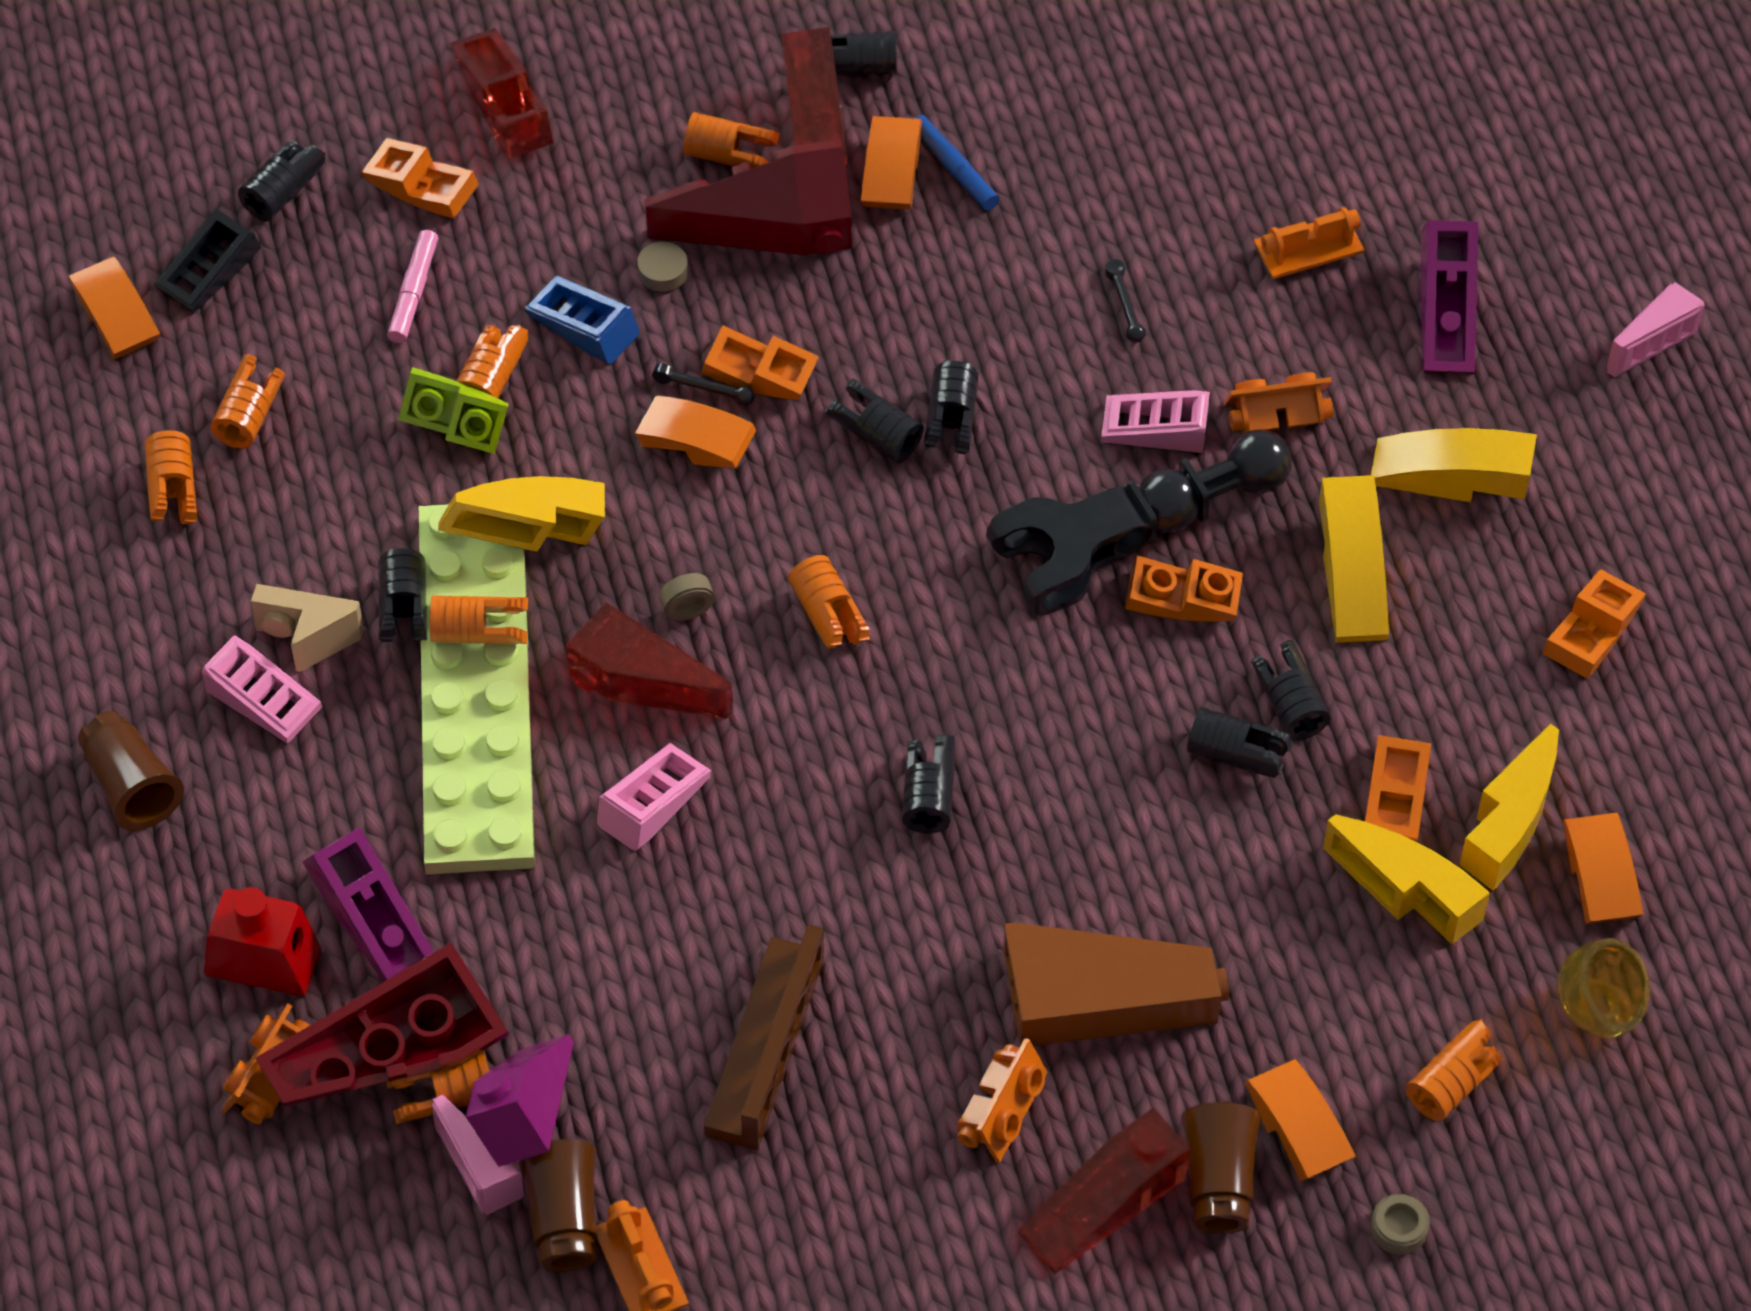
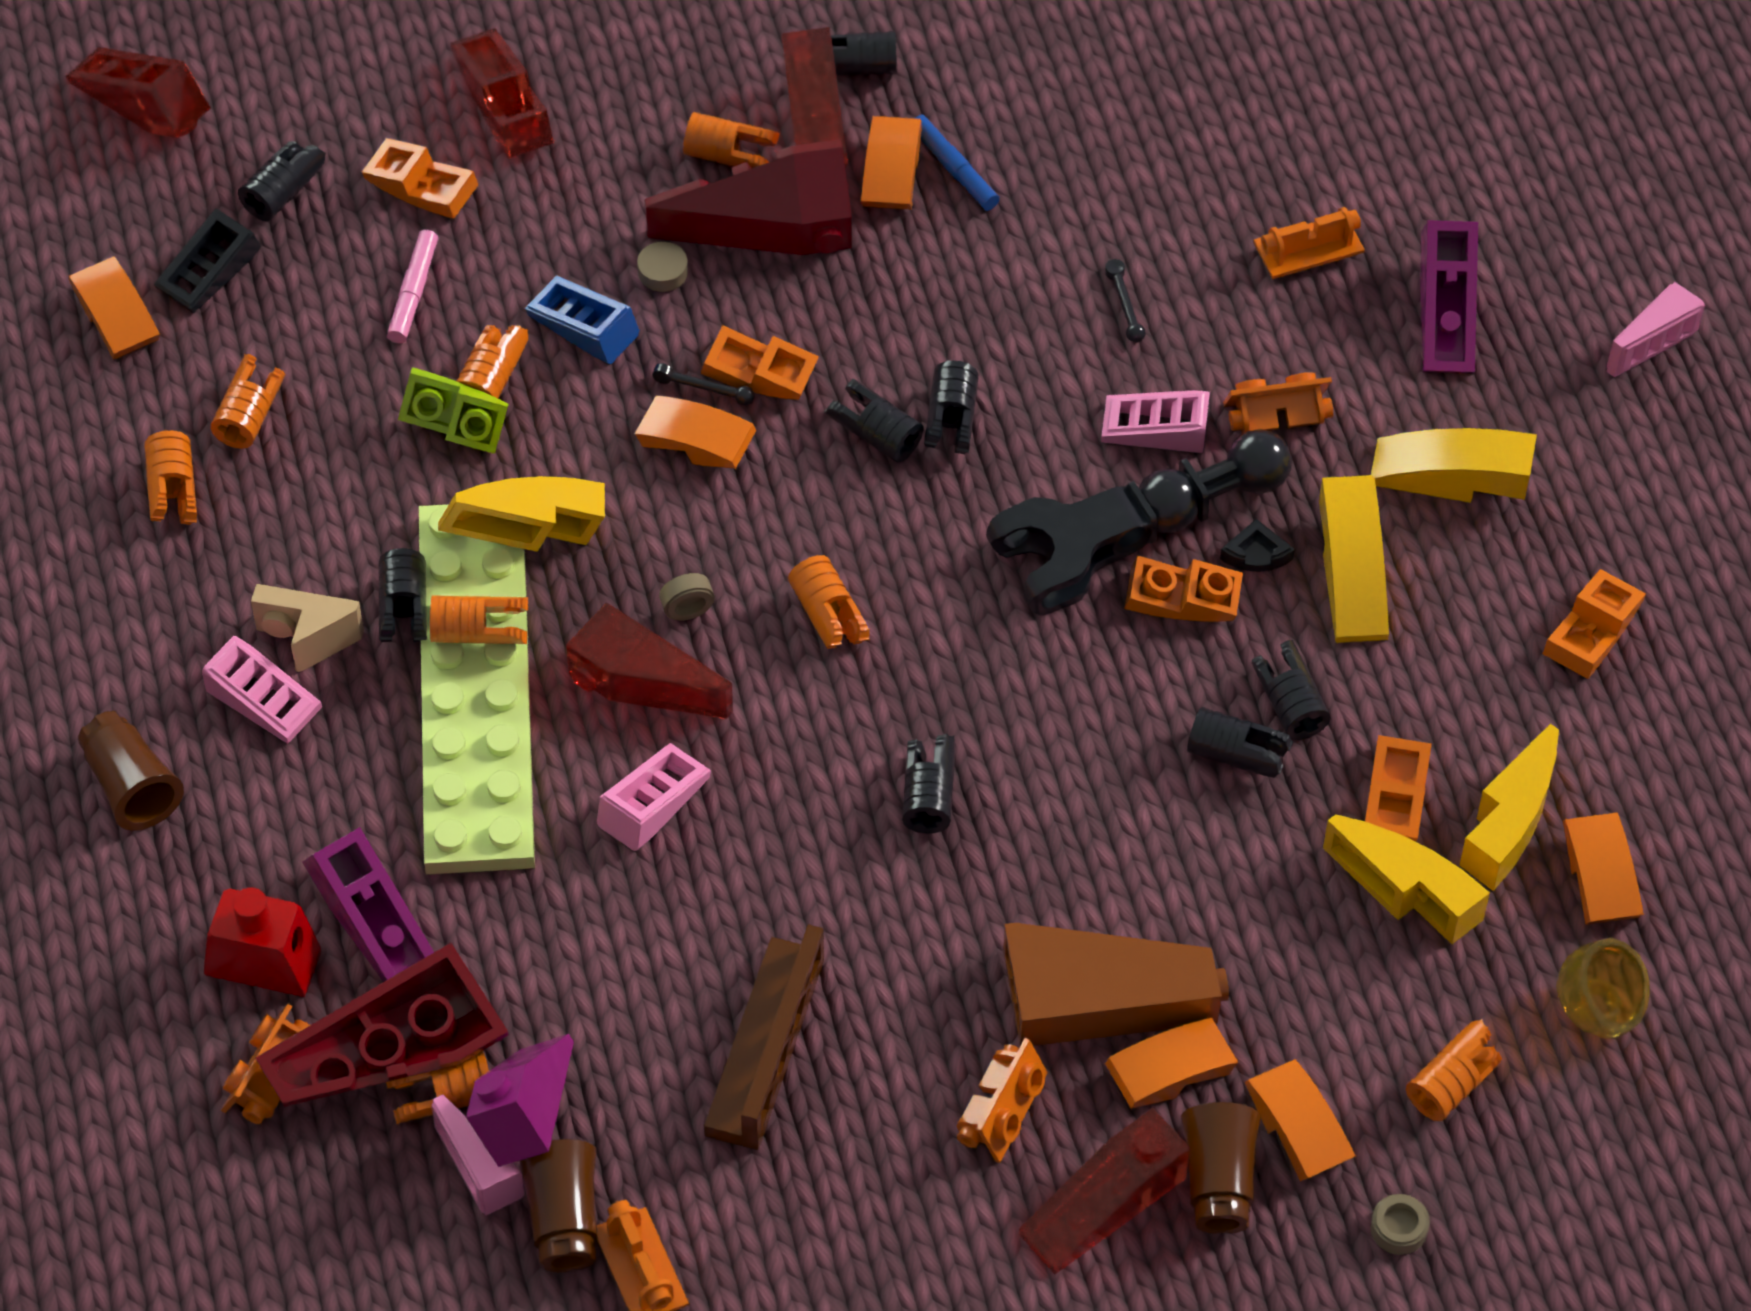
(144, 89): none -> clear red slope
(1168, 1061): none -> orange slope
(1257, 549): none -> black tile

